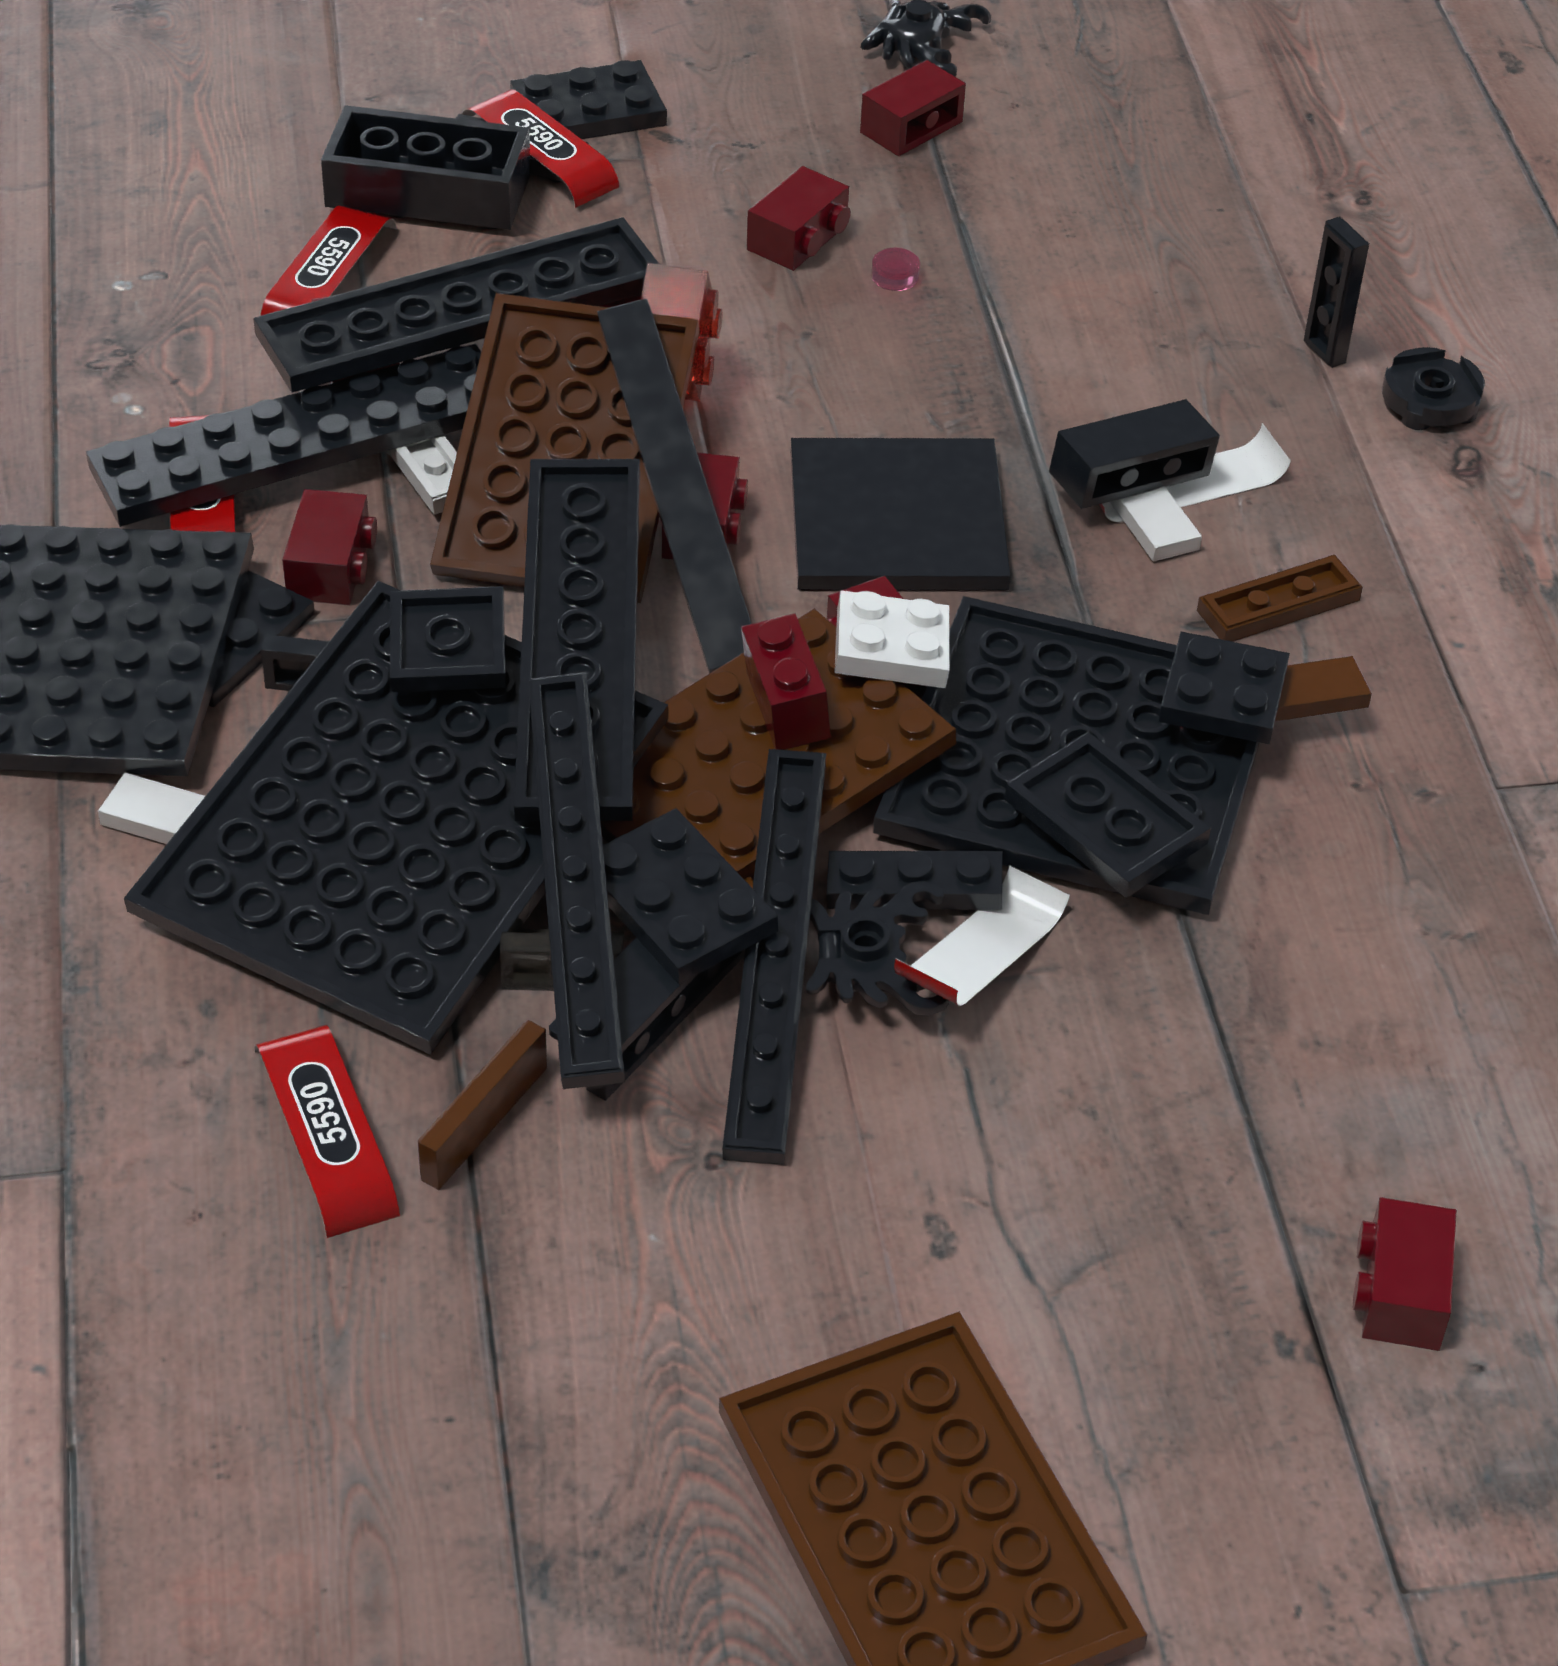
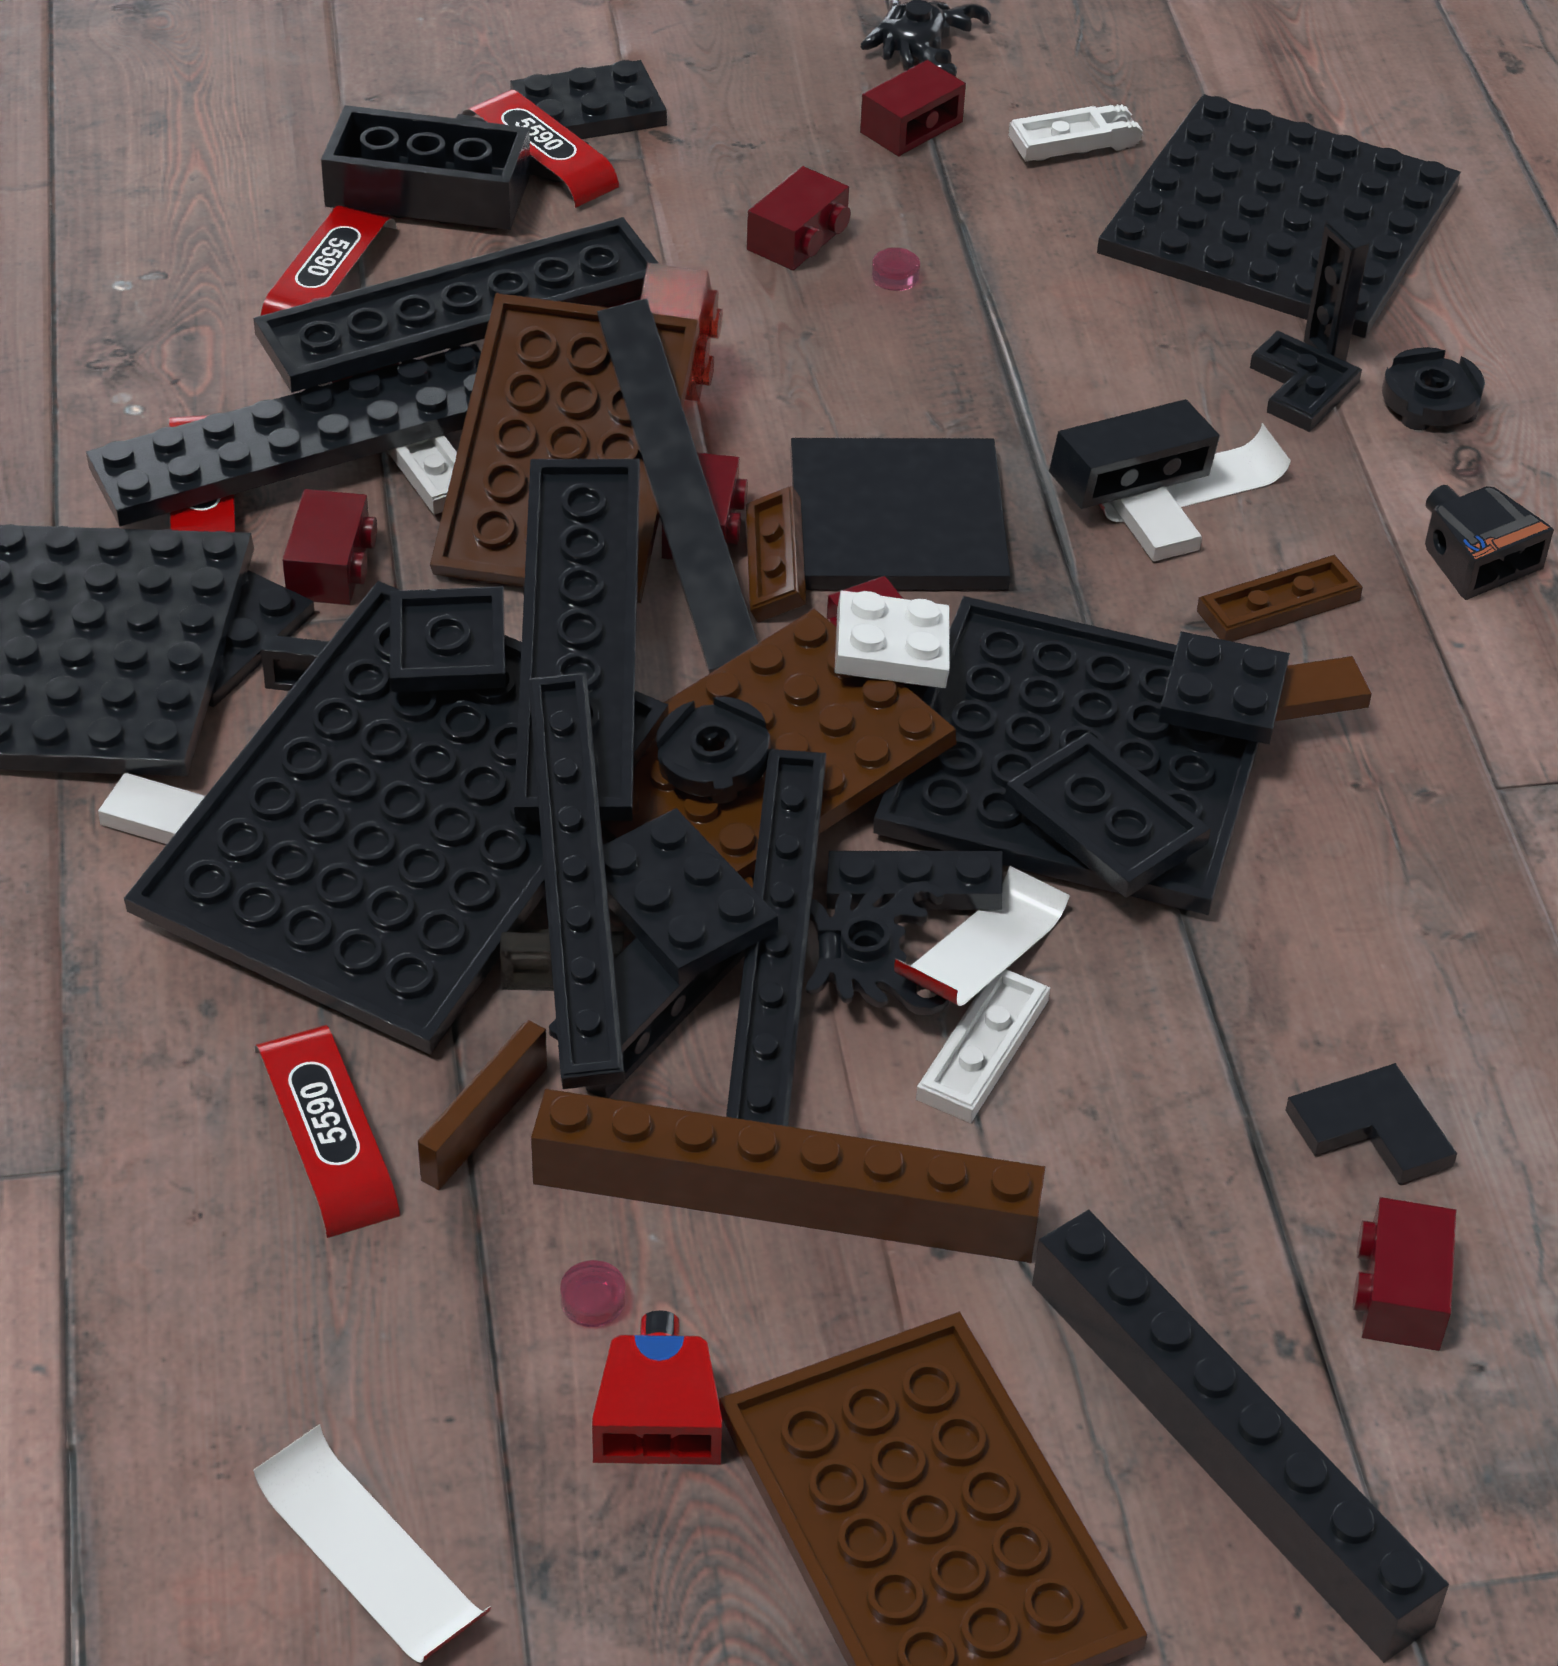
(365, 1547): none -> white sticker
(592, 1293): none -> clear pink tile
(657, 1398): none -> red torso
(713, 773): none -> black plate
(775, 554): none -> reddish brown tile
(786, 682): dark red brick -> none
(787, 1175): none -> reddish brown brick
(982, 1045): none -> white tile
(1074, 132): none -> white hinge
(1240, 1437): none -> black brick
(1247, 200): none -> black plate
(1310, 378): none -> black tile
(1379, 1108): none -> black tile
(1484, 539): none -> black torso

